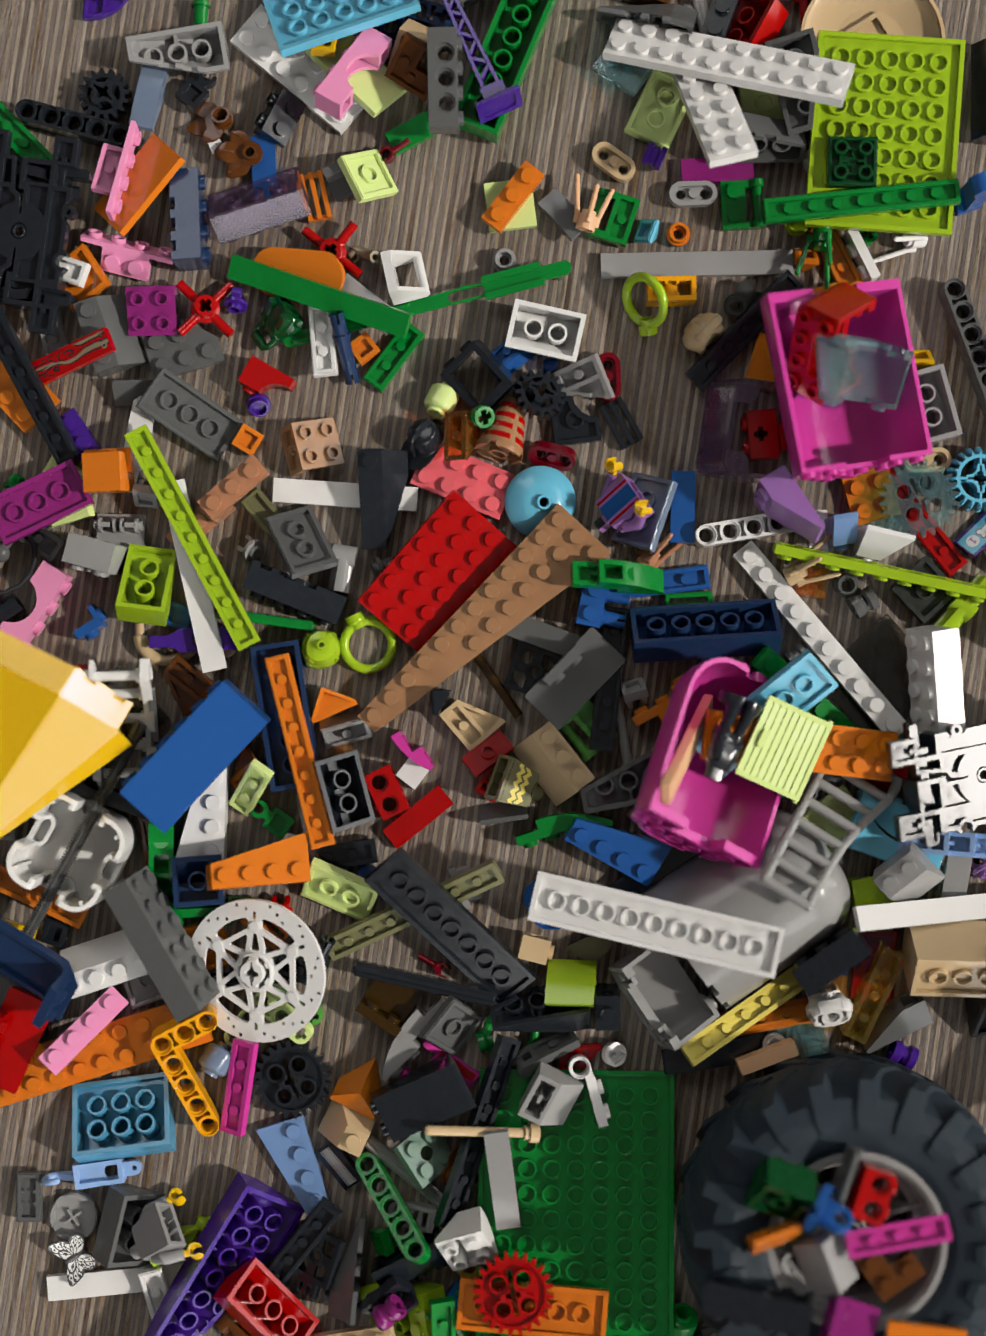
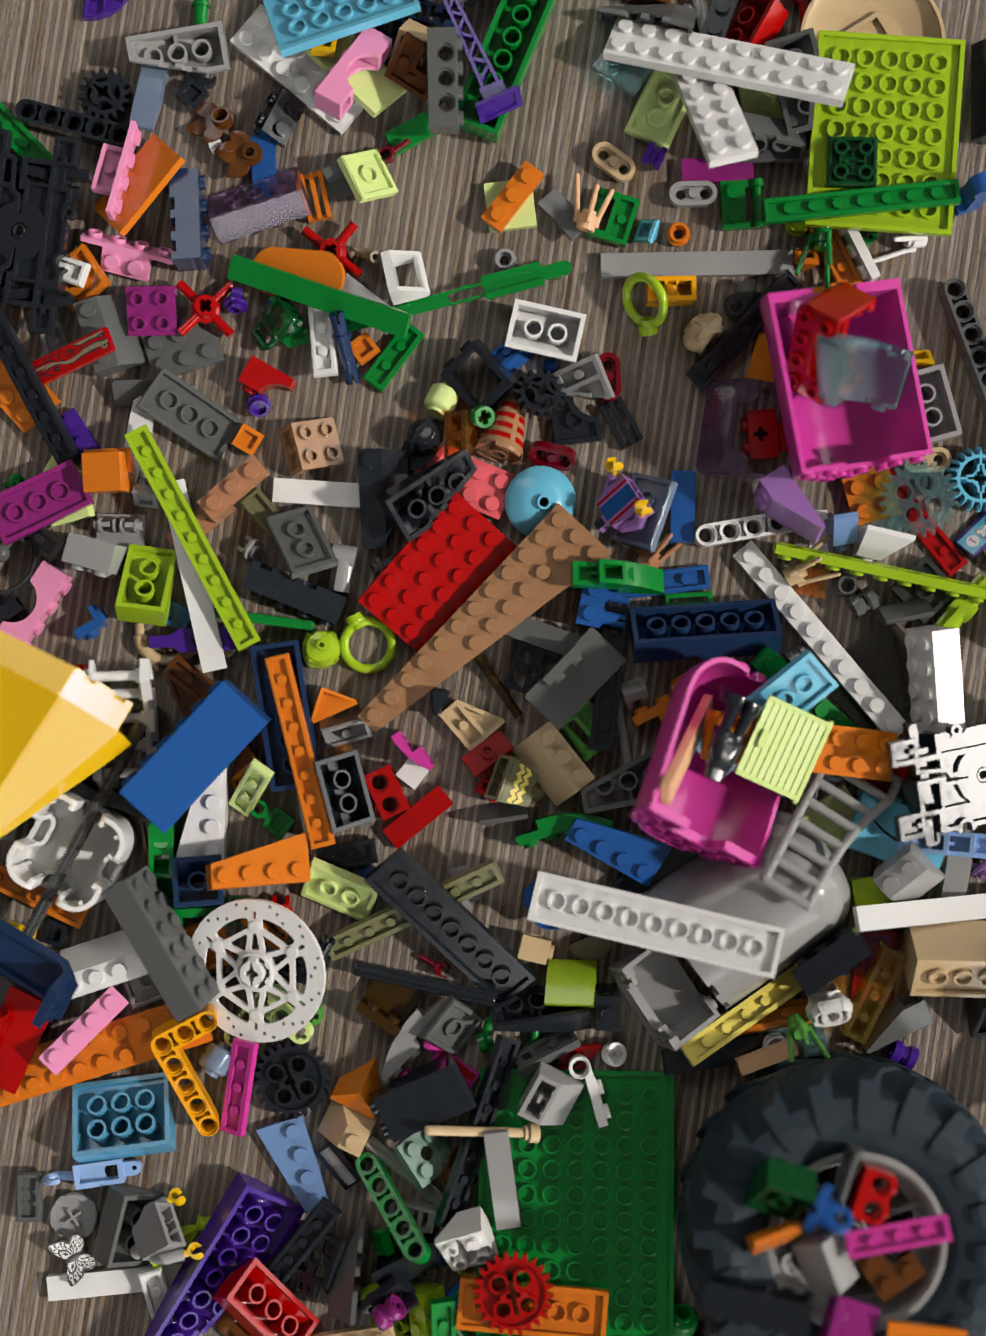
(422, 496): none -> black wedge
(799, 1030): none -> bright green plant
(905, 612): none -> dark grey slope

